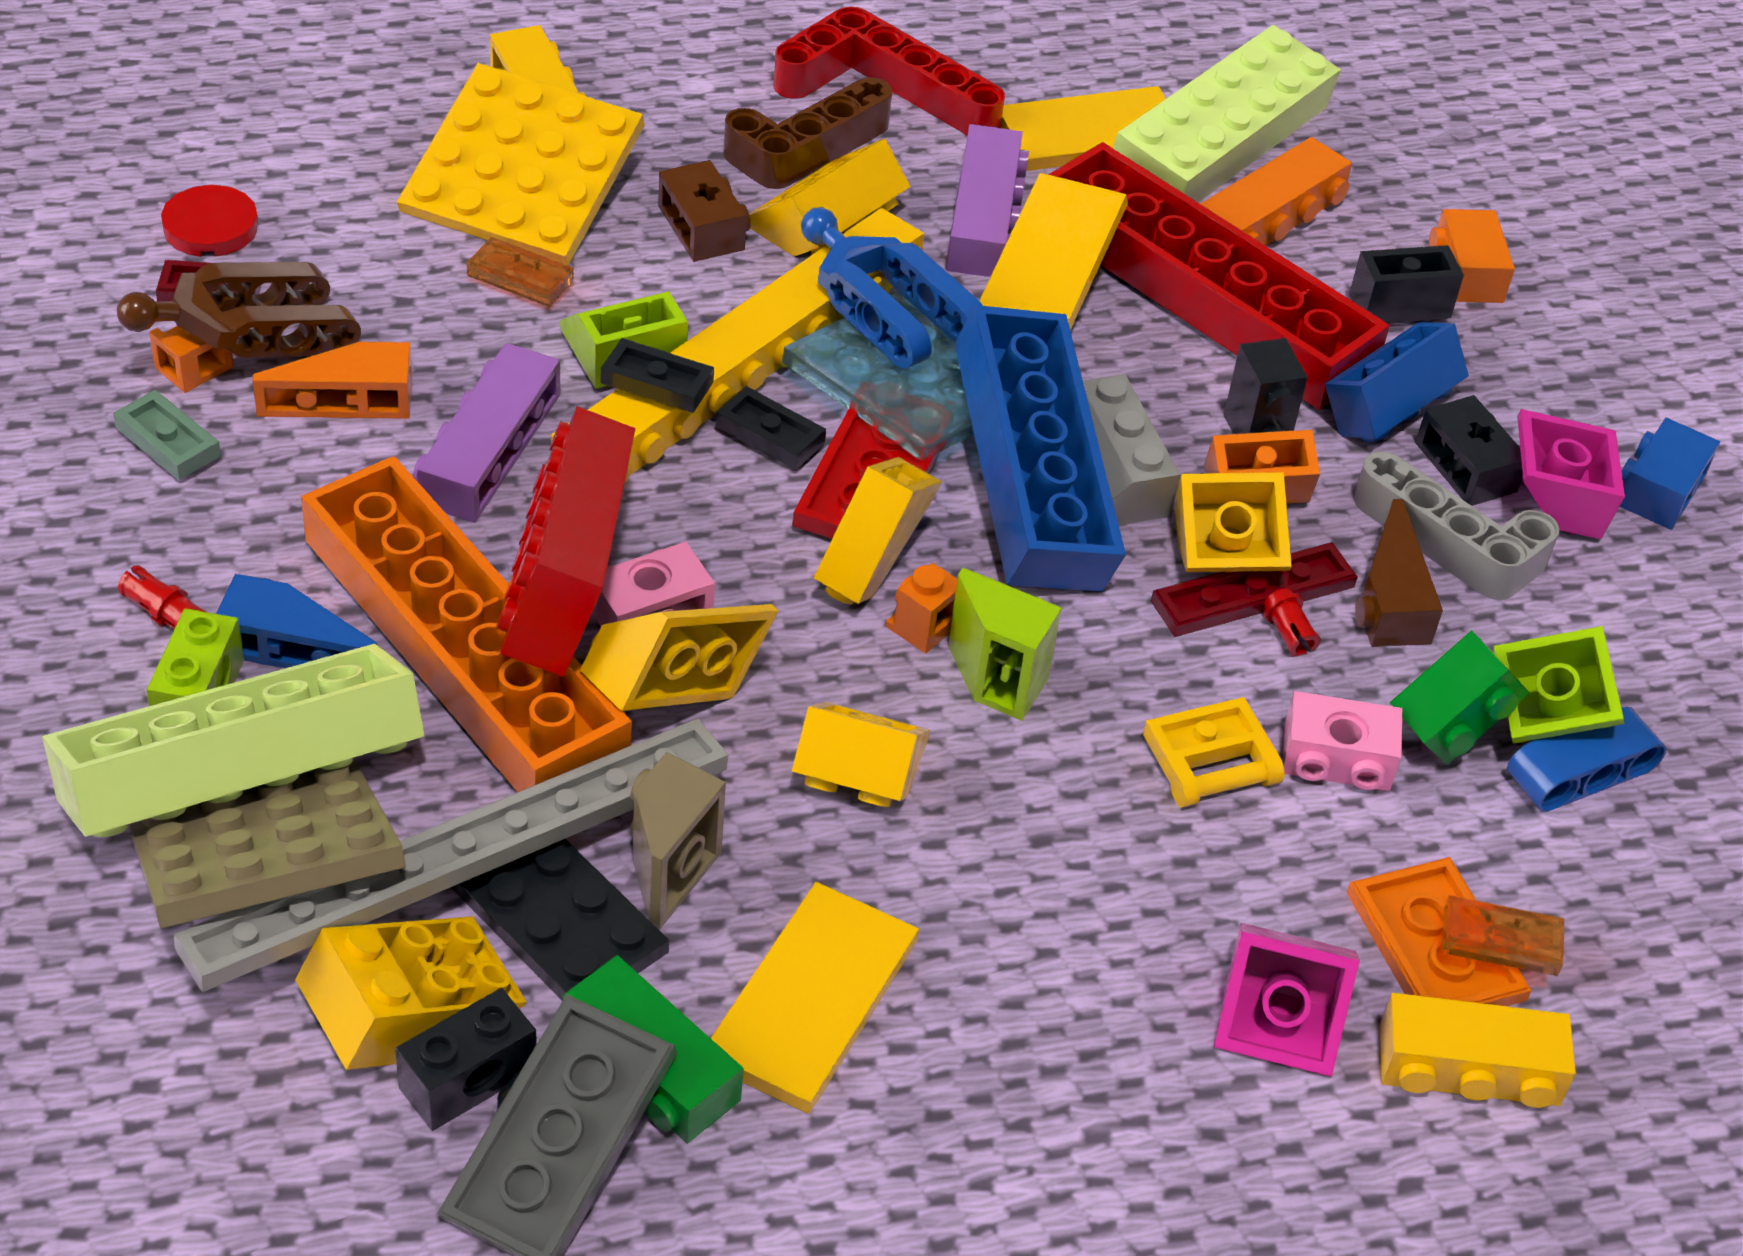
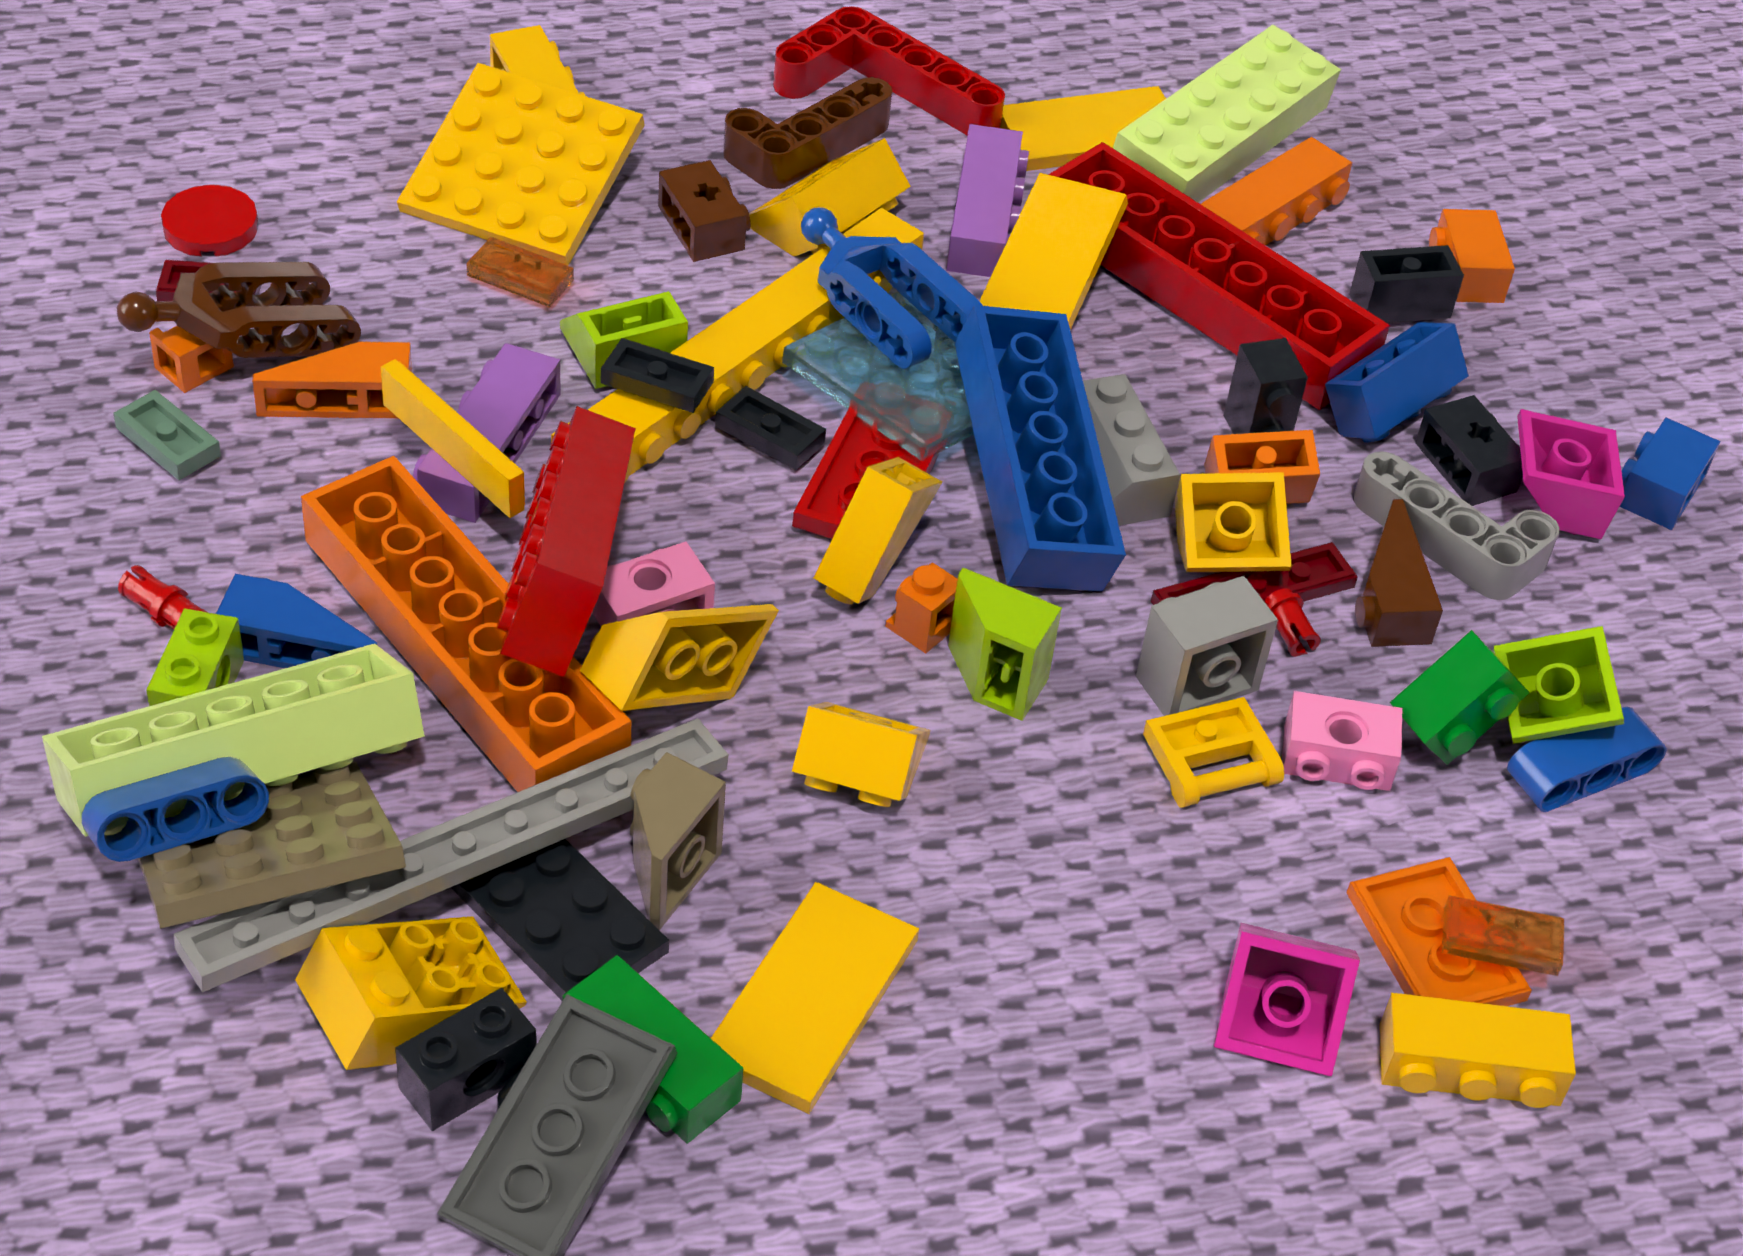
(148, 800): none -> blue beam
(453, 438): none -> yellow tile
(1206, 646): none -> light grey brick

